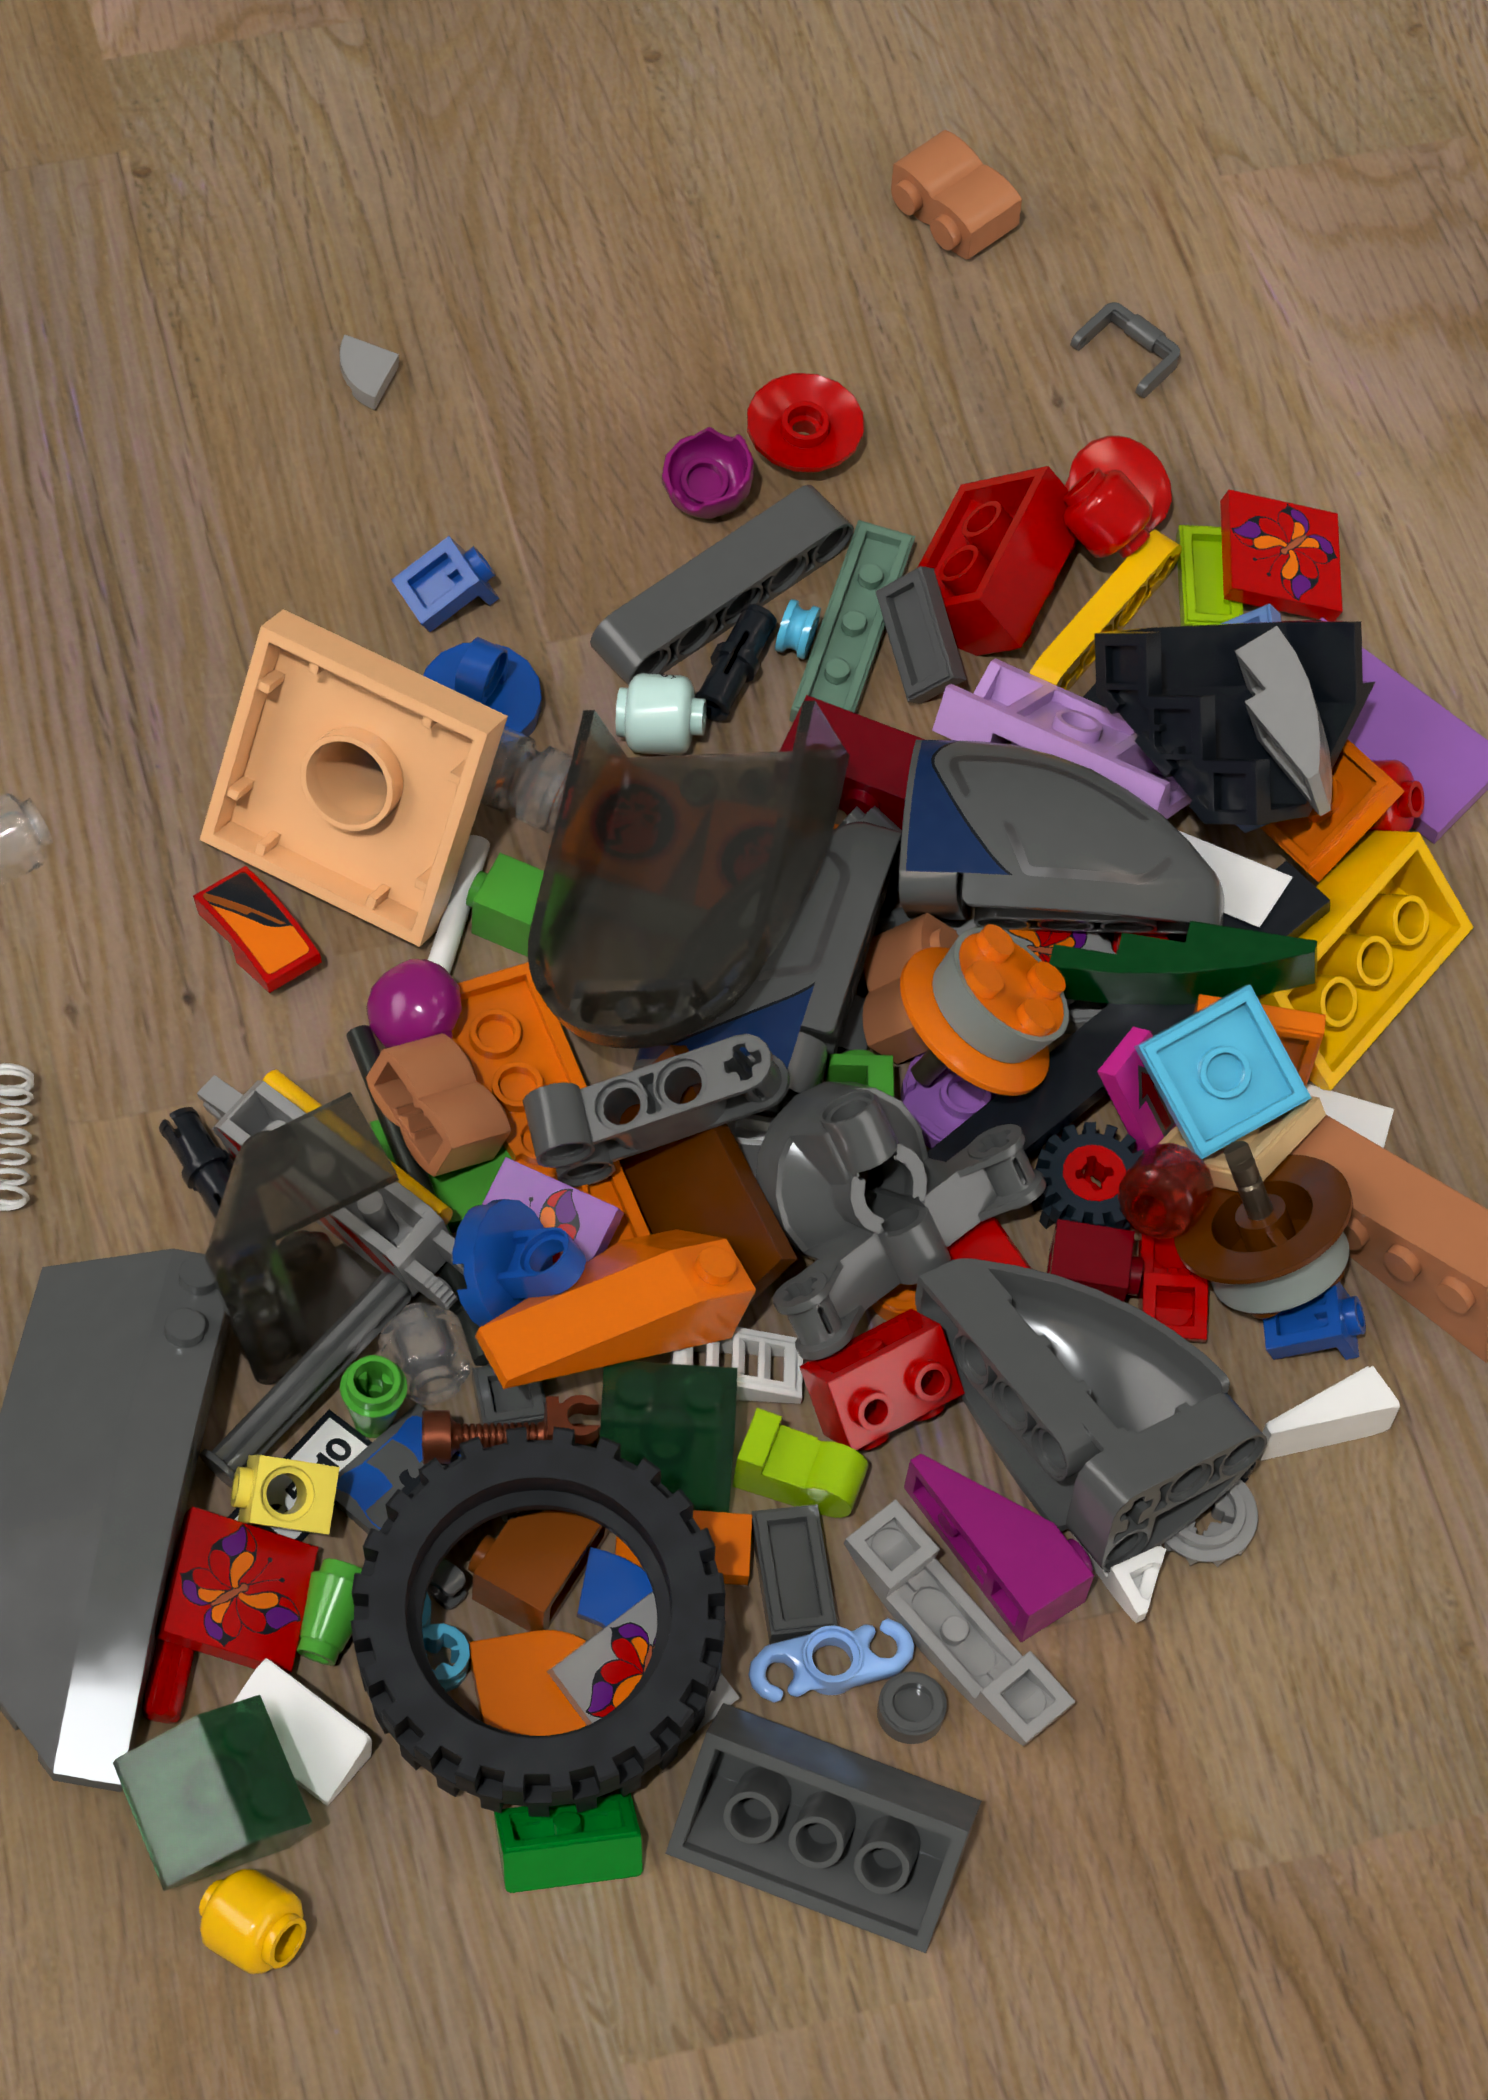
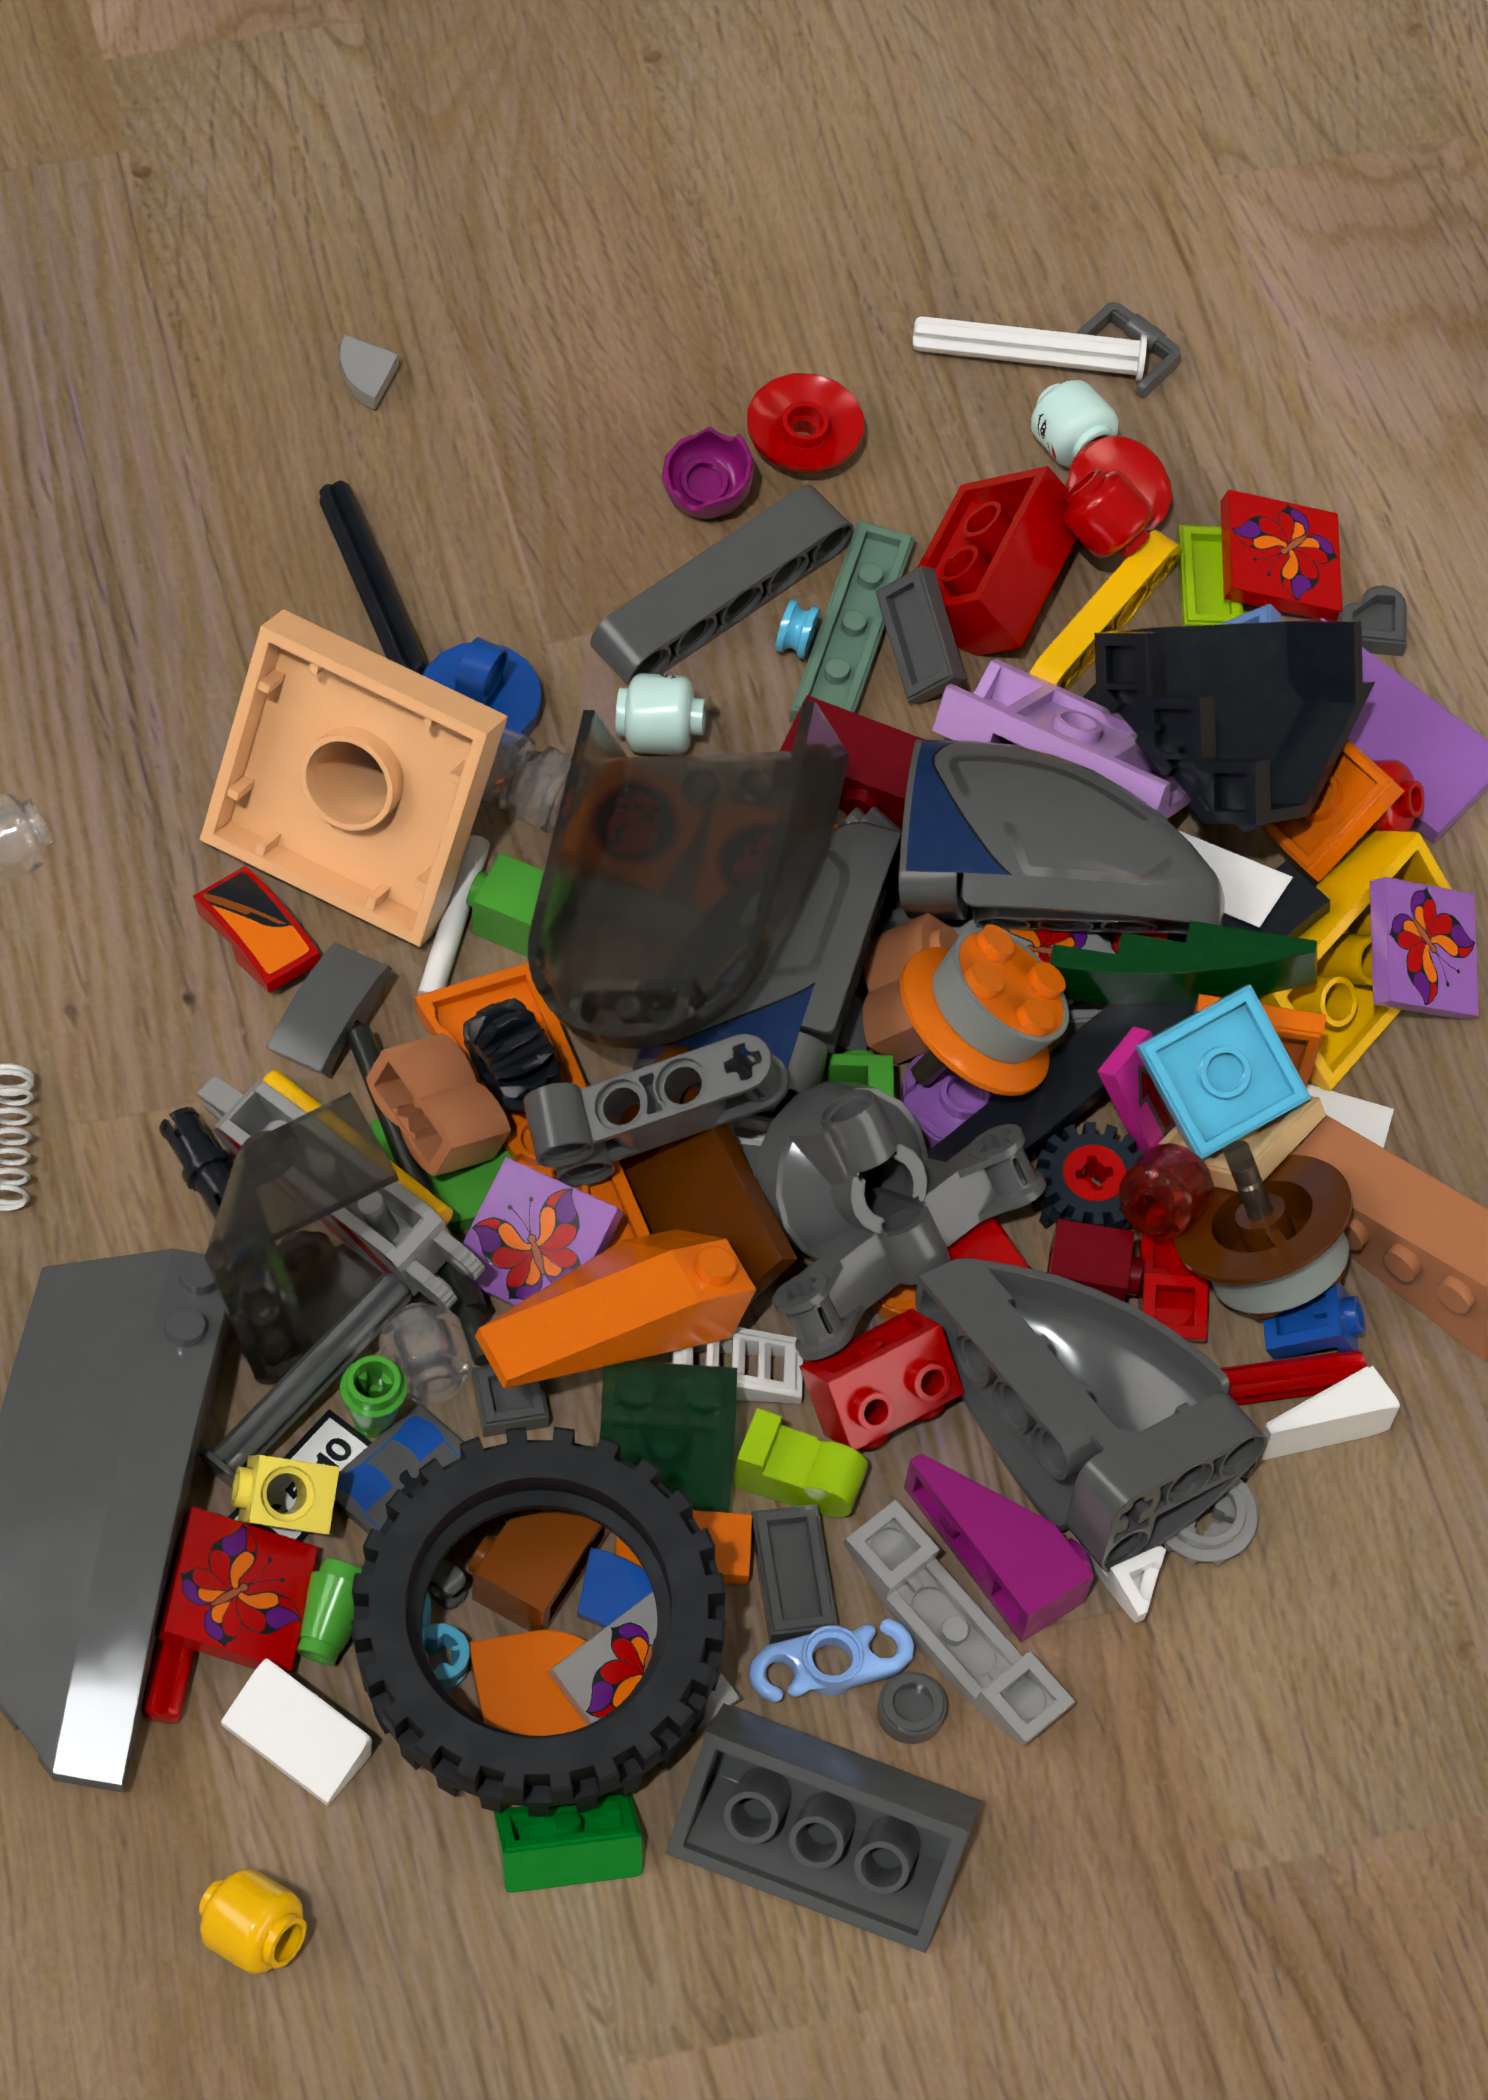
(213, 1793): clear green slope -> none
(326, 1006): none -> dark grey slope
(371, 576): none -> black axle
(413, 1003): magenta hair -> none
(443, 1435): copper bar -> none
(445, 582): bracket -> none
(510, 1052): none -> black gear
(511, 1258): blue tile -> none
(736, 660): black pin -> none
(955, 195): nougat brick -> none
(1030, 346): none -> white axle
(1070, 418): none -> light aqua head
(1287, 715): light grey slope -> none
(1291, 1376): none -> red axle
(1382, 620): none -> dark grey tile
(1423, 948): none -> medium lavender tile

